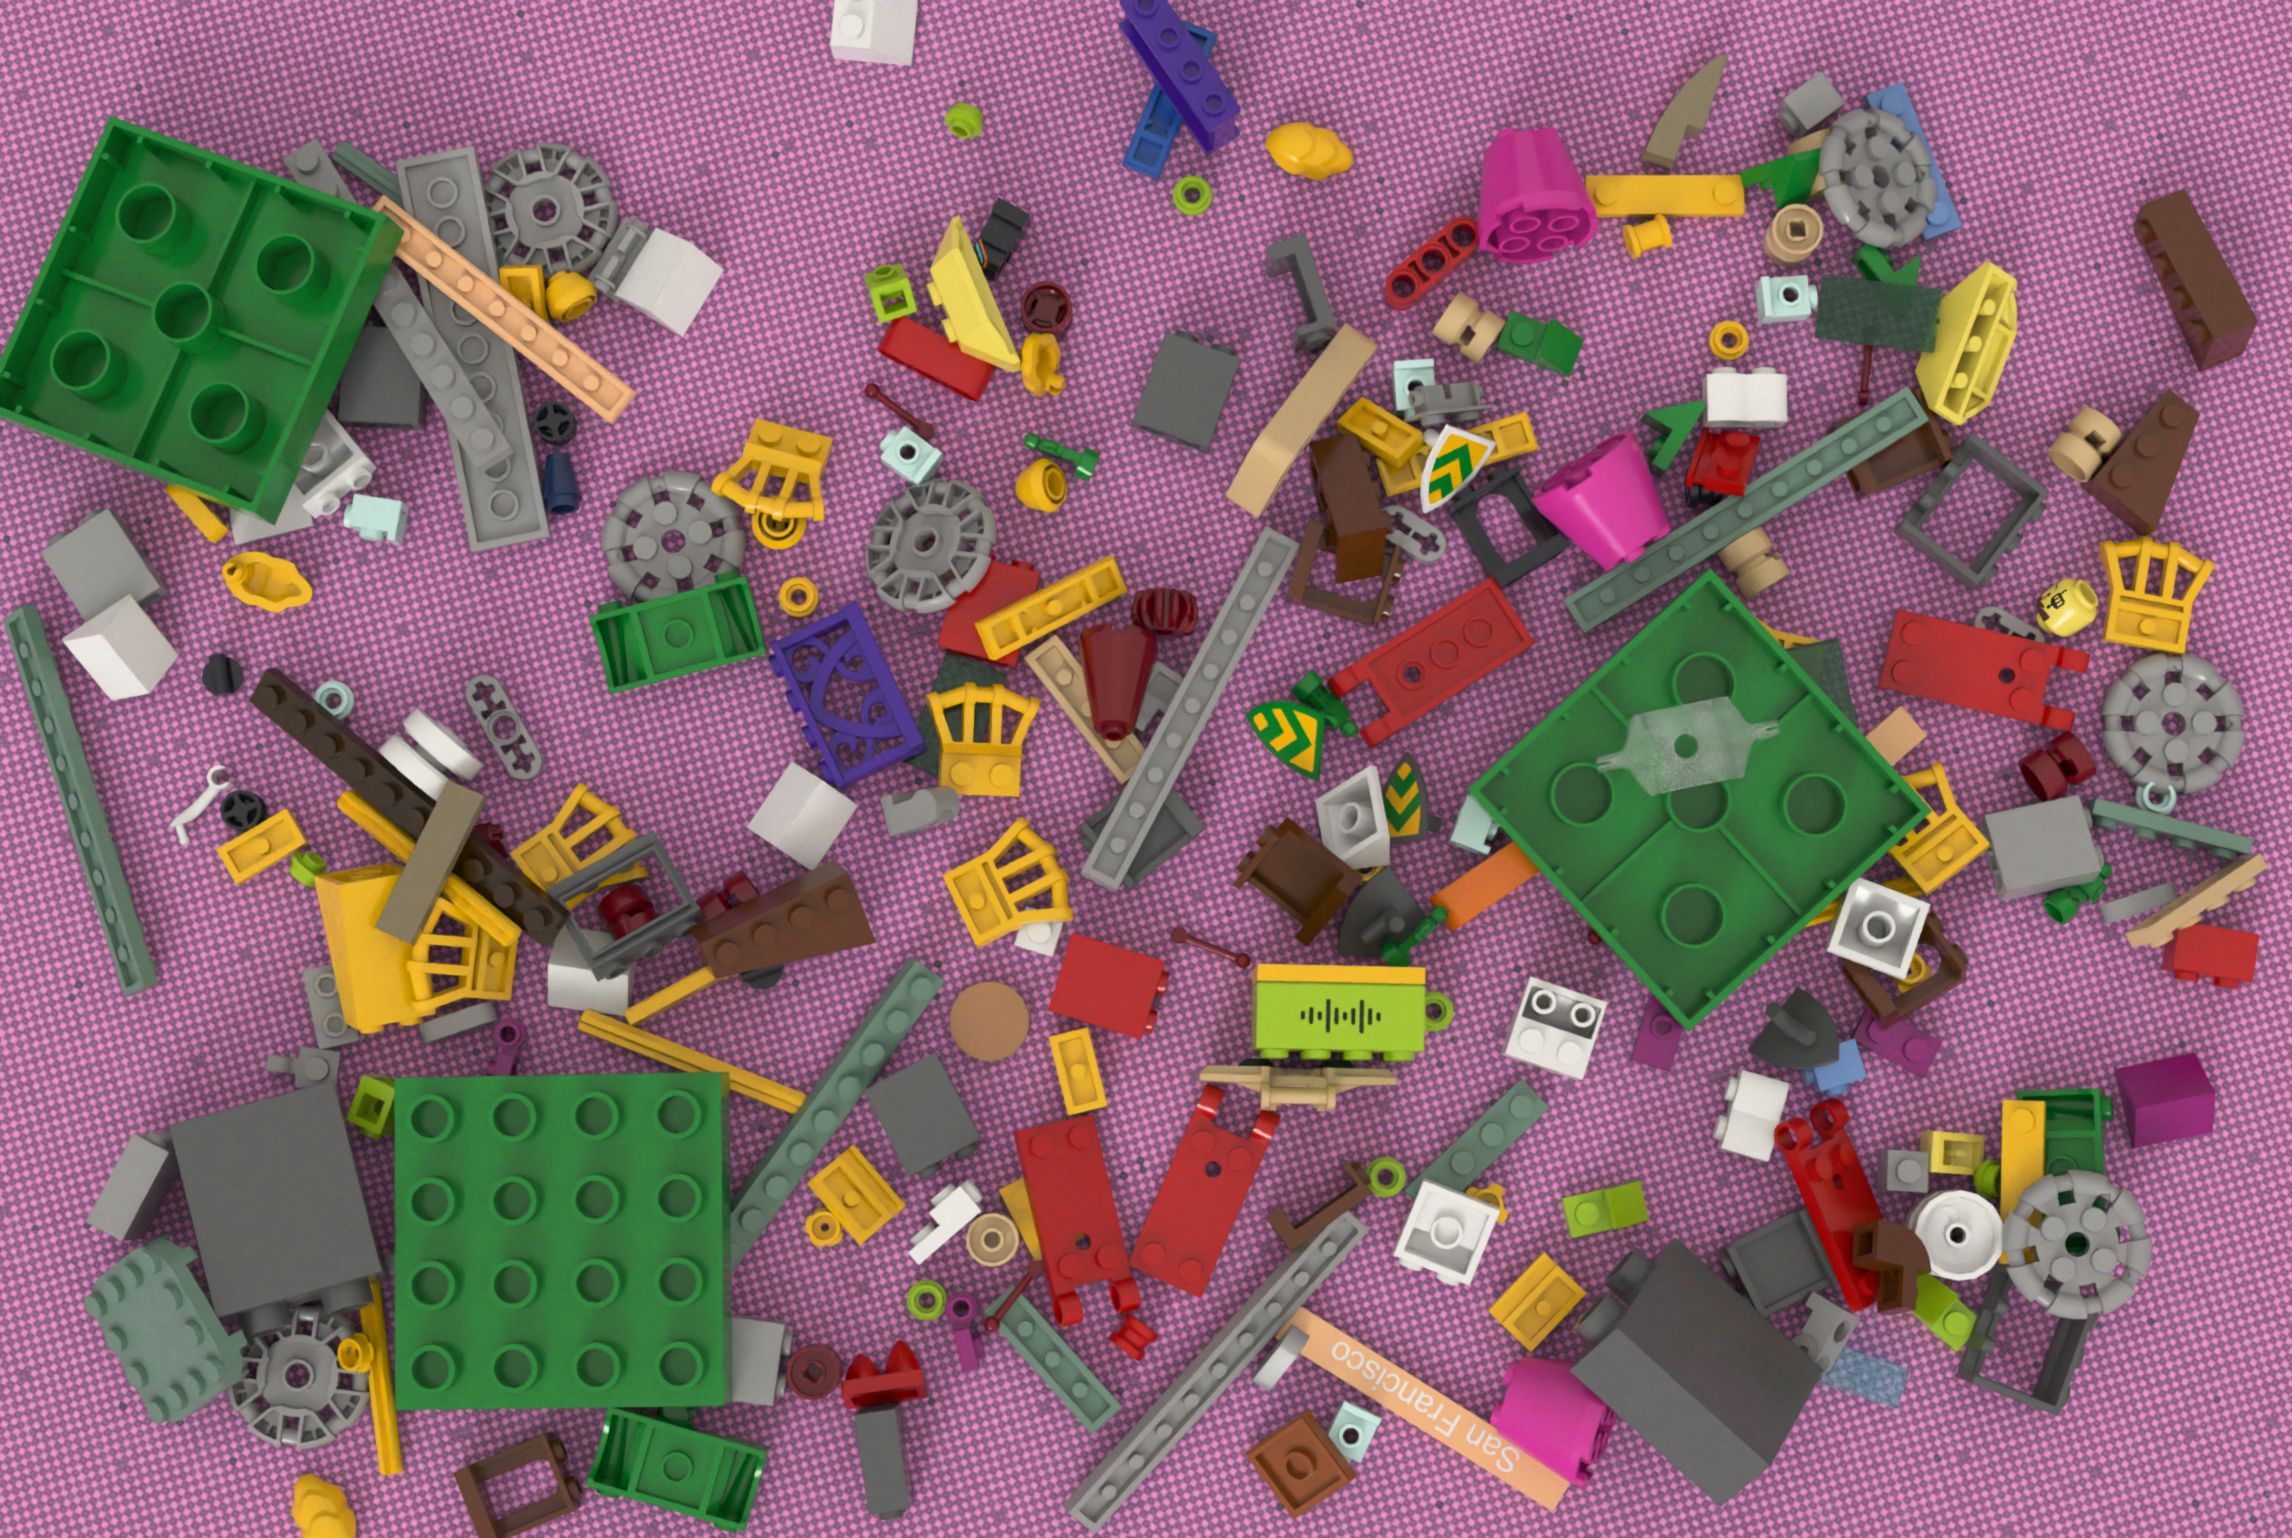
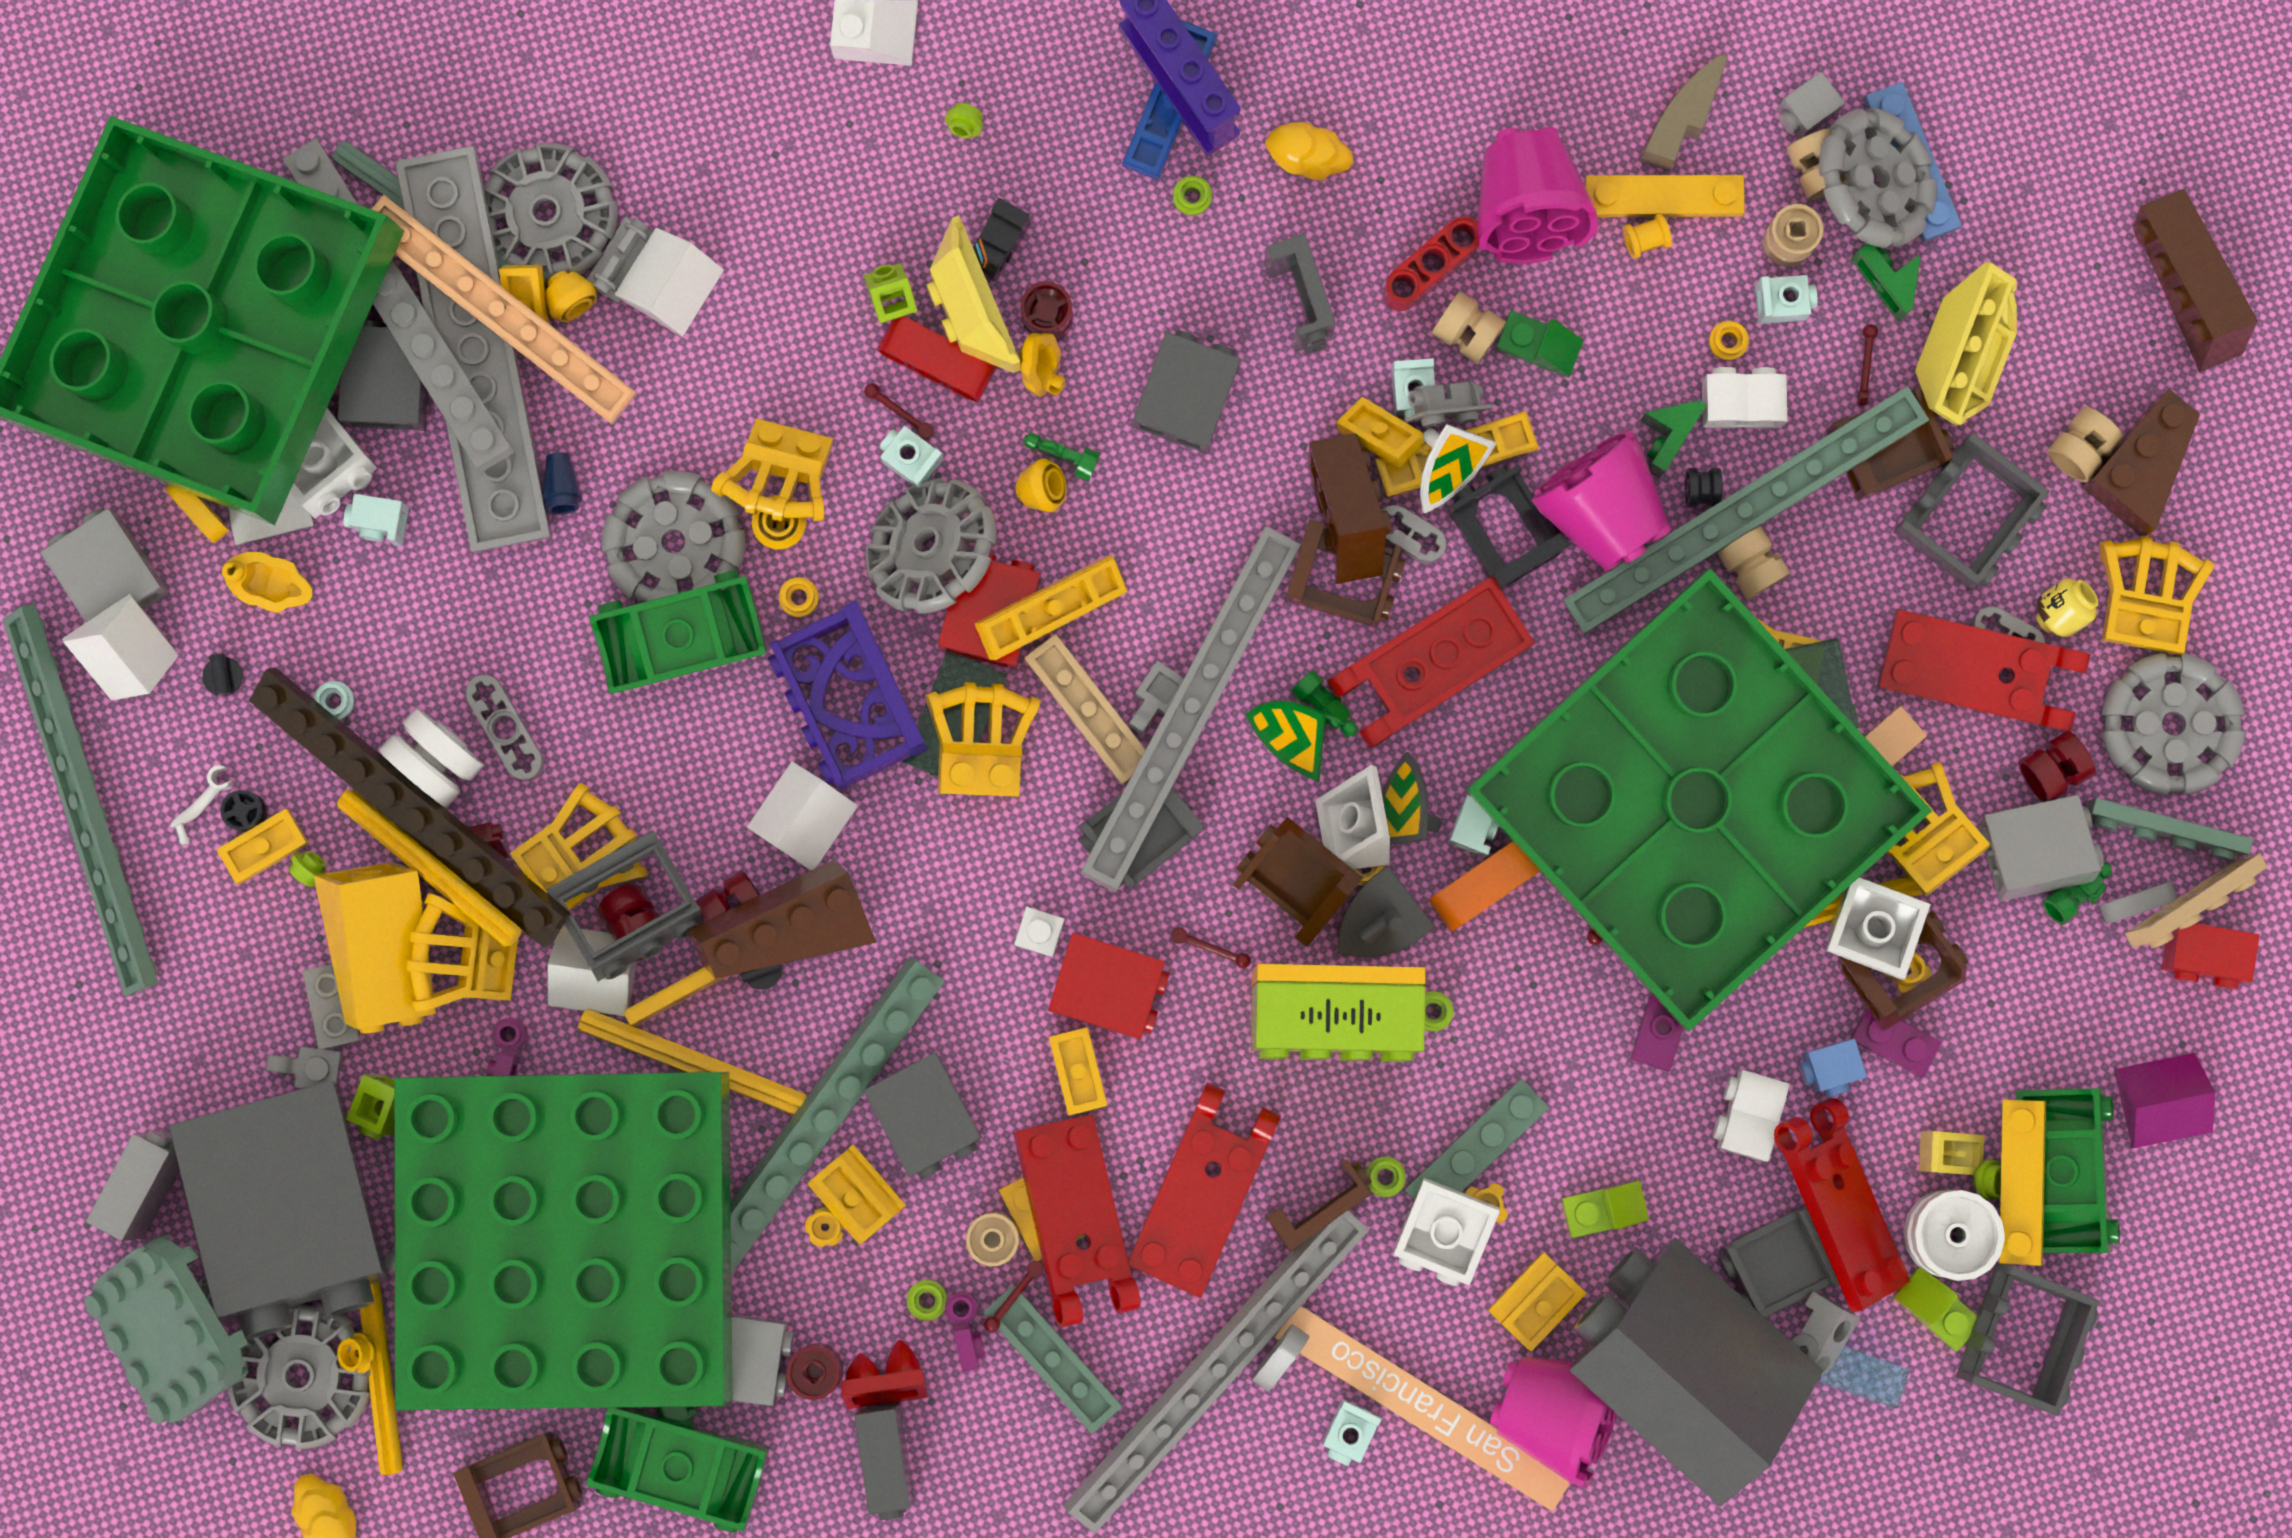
(431, 862): dark tan tile -> none
(458, 1022): light grey beam -> none
(552, 416): black wheel -> none
(919, 809): light grey leg -> none
(952, 1212): white plate -> none
(985, 899): yellow plate -> none
(989, 1021): medium nougat tile -> none
(1116, 676): dark red cone -> none
(1133, 1336): red wheel -> none
(1165, 612): dark red gear -> none
(1291, 1085): tan piece -> none
(1299, 419): tan beam -> none
(1301, 1464): dark orange plate -> none
(1398, 953): green piece -> none
(1554, 1028): white slope -> none
(1721, 742): clear plate -> none
(1723, 461): red plate -> none
(1788, 176): green slope -> none
(1798, 1034): dark grey shield -> none
(1878, 313): clear green piece -> none
(1897, 1257): reddish brown brick -> none
(1903, 1170): light grey brick -> none
(2101, 1250): light grey plate -> none
(2165, 805): light aqua plate -> none

